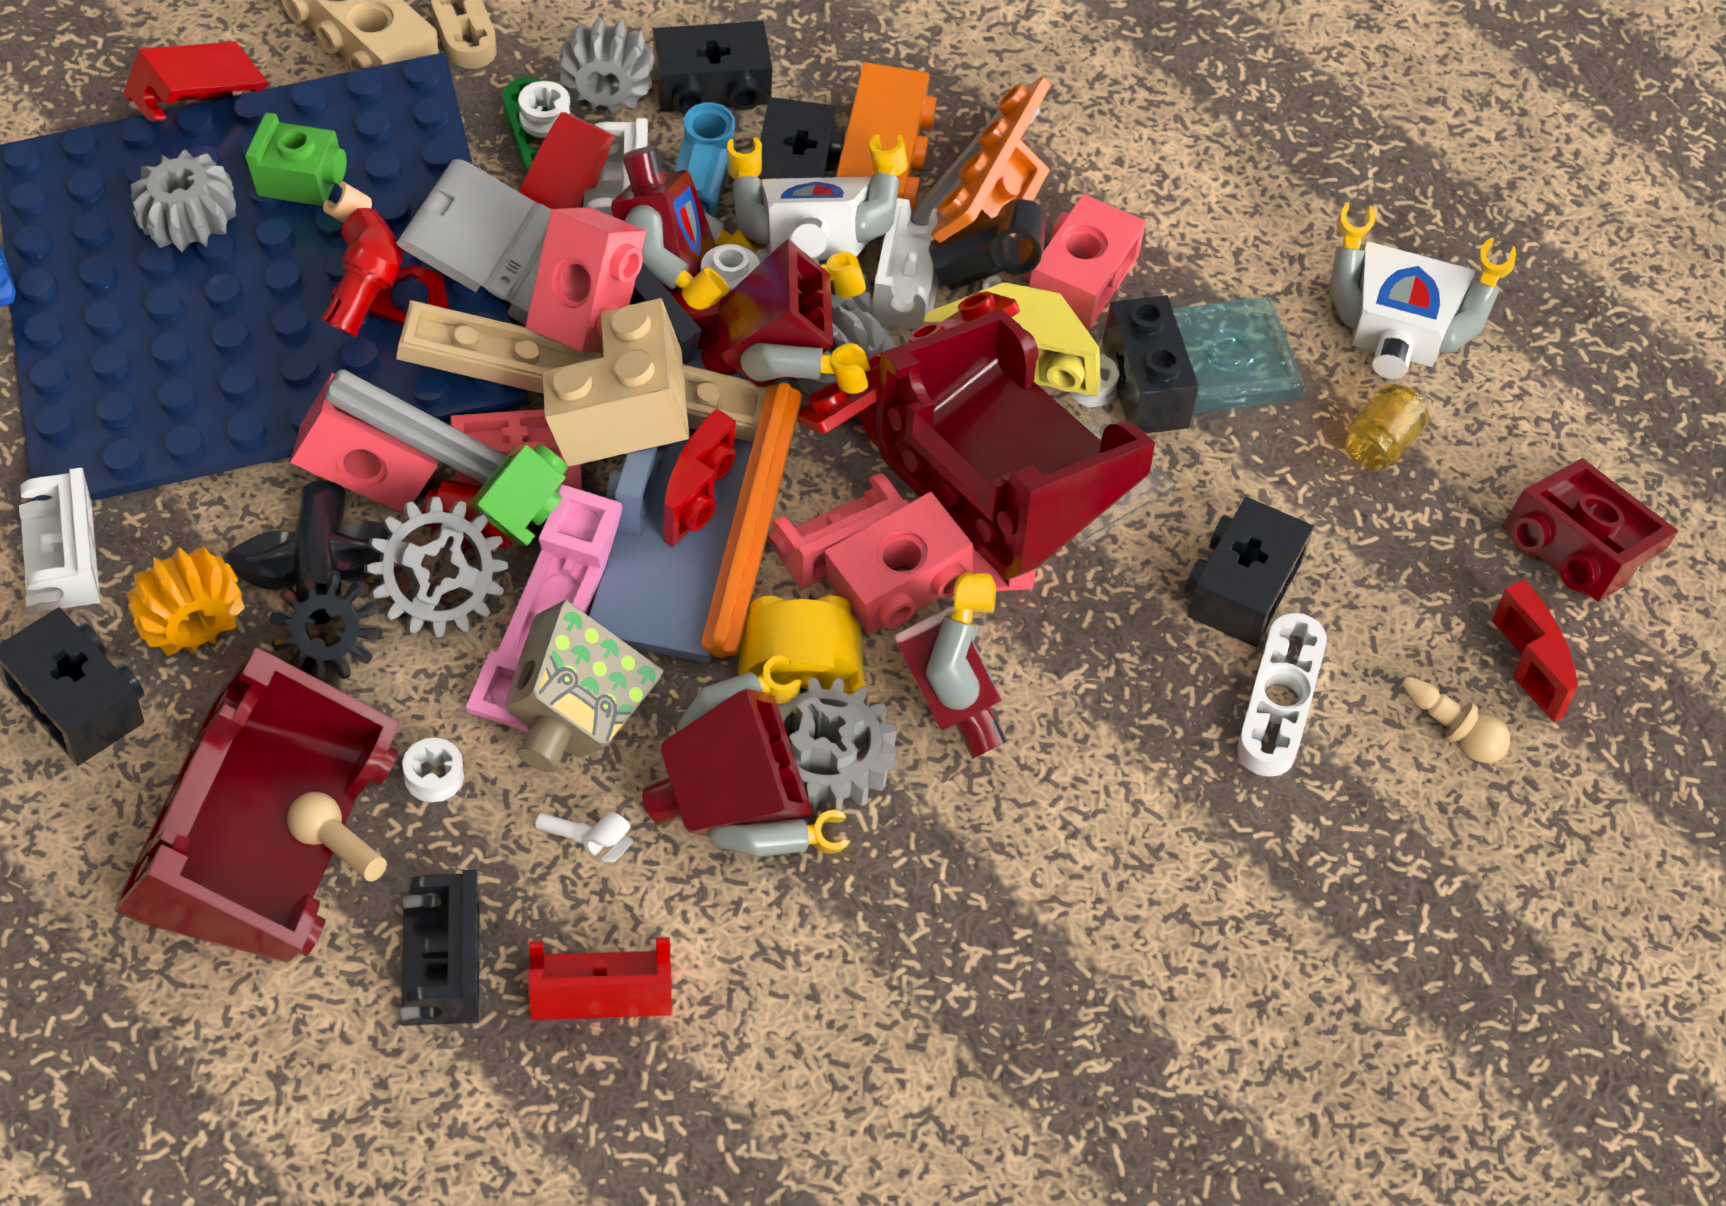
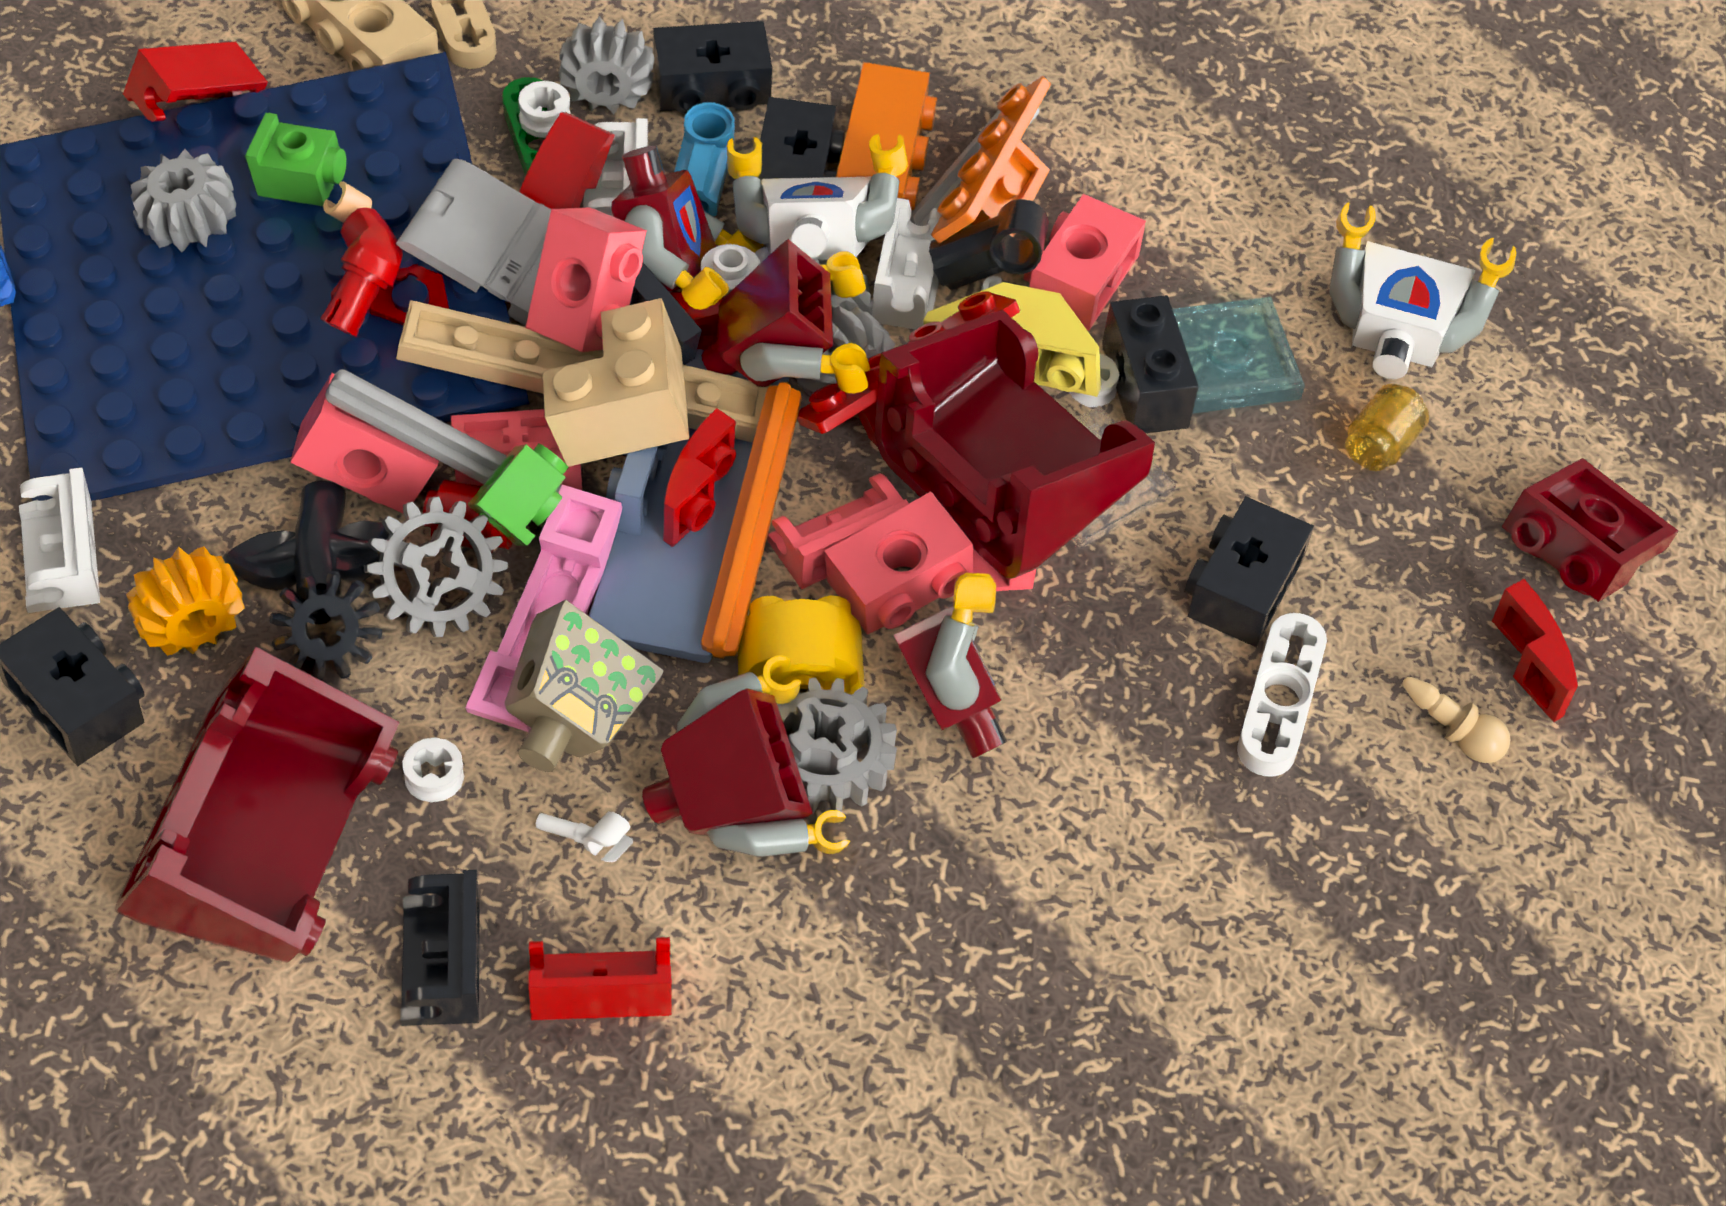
(318, 820): tan bar -> none

